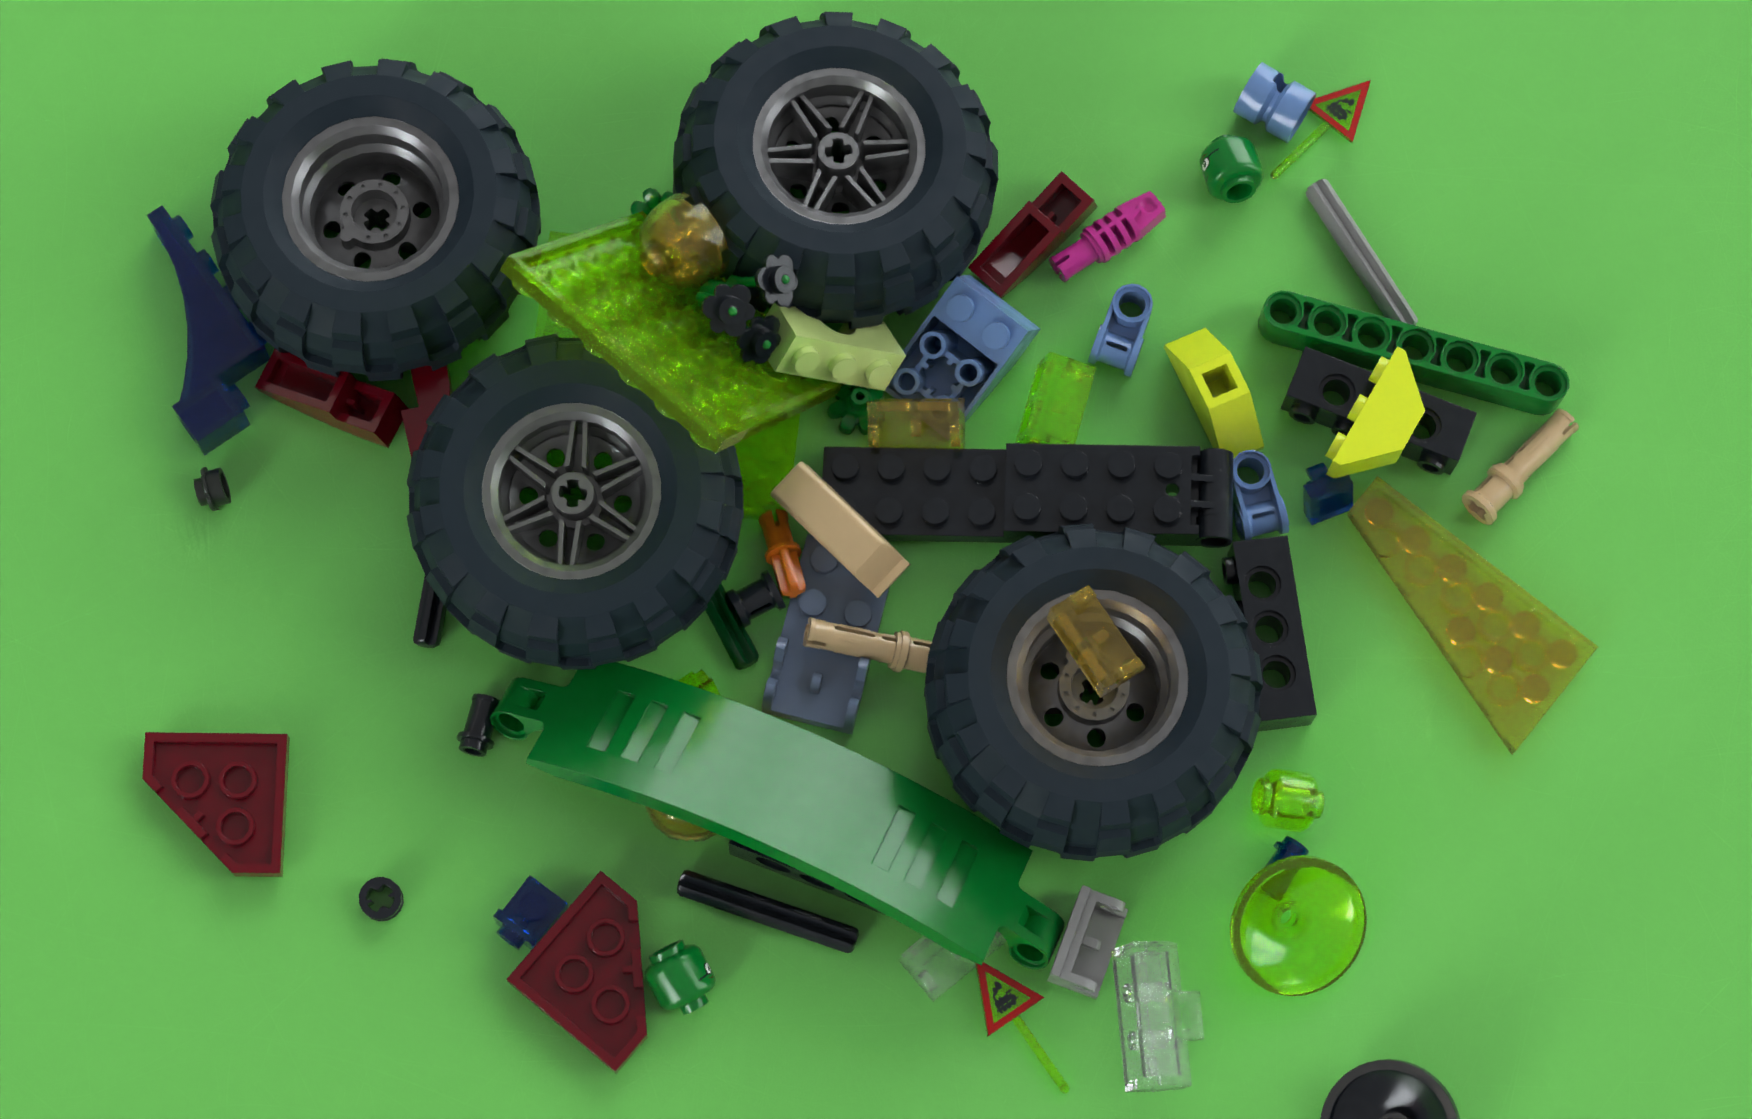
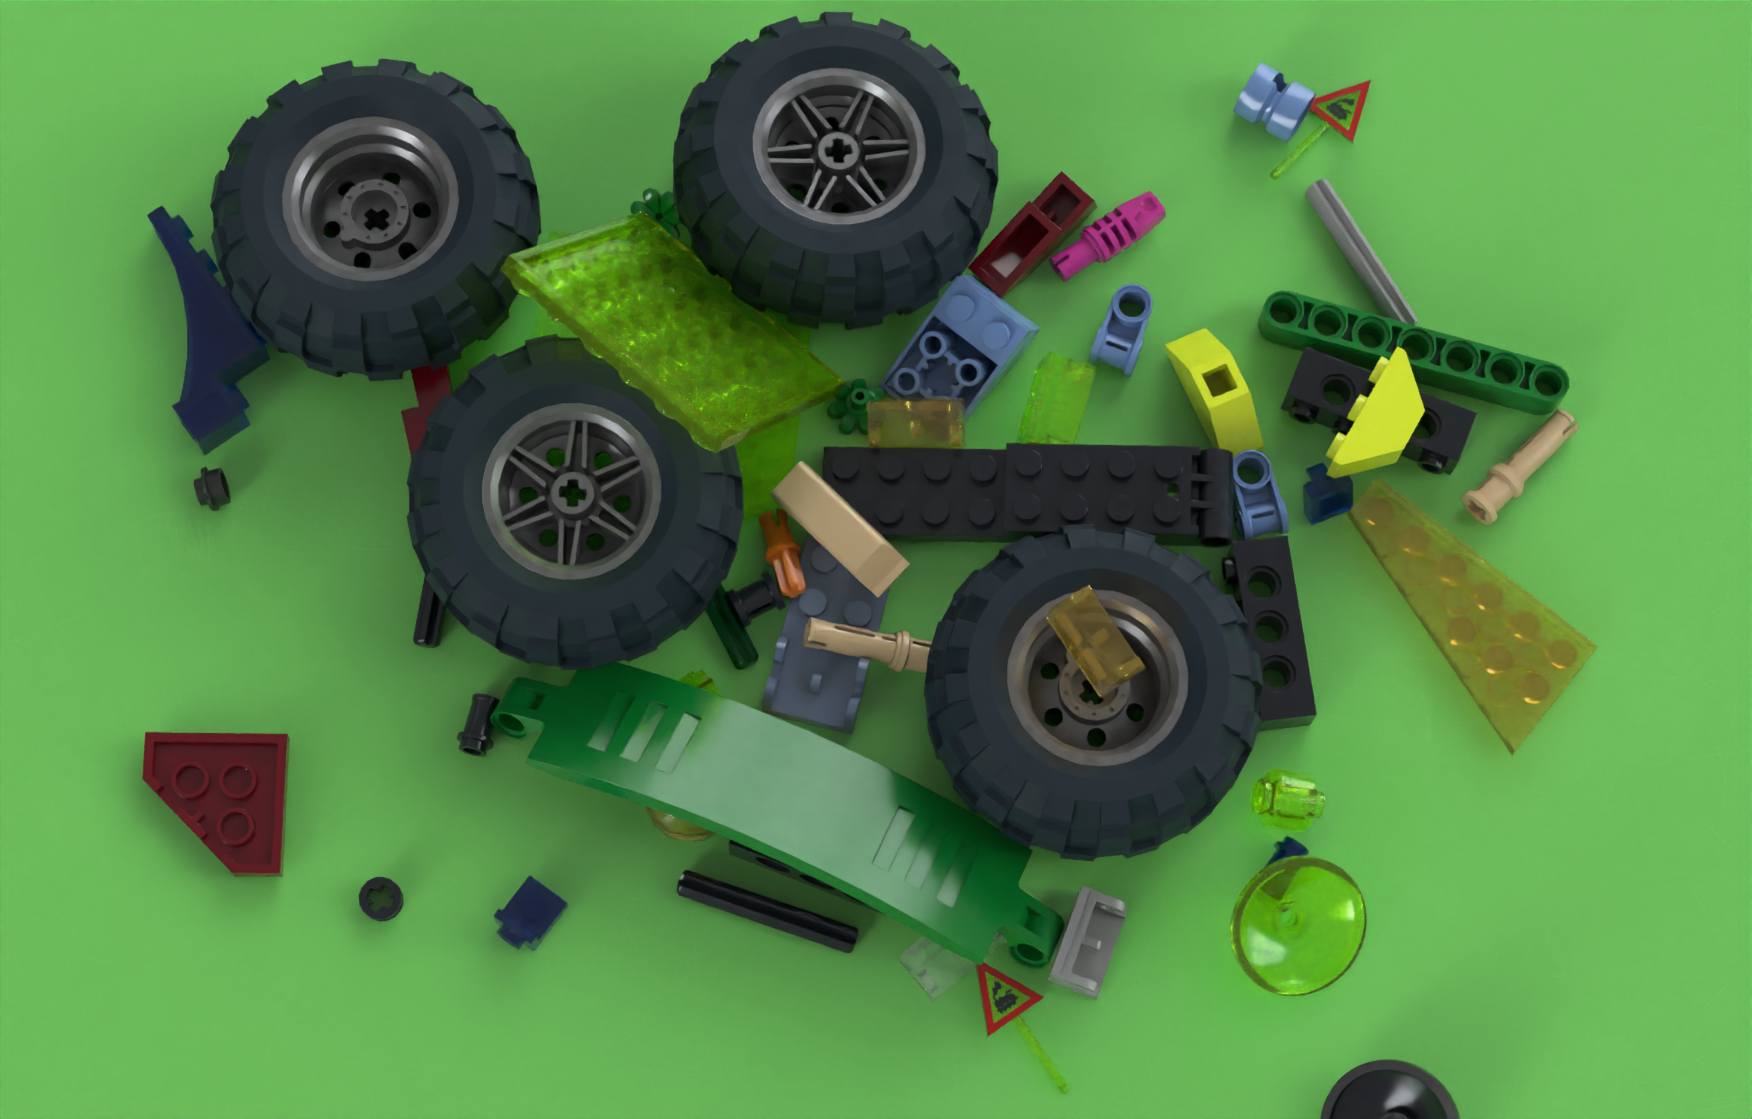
(337, 401): dark red slope -> none
(591, 973): dark red plate -> none
(680, 977): green head -> none
(682, 243): clear yellow cylinder -> none
(729, 306): black plant -> none
(851, 357): yellowish green arch -> none
(1150, 1016): clear piece -> none
(1231, 168): green head -> none

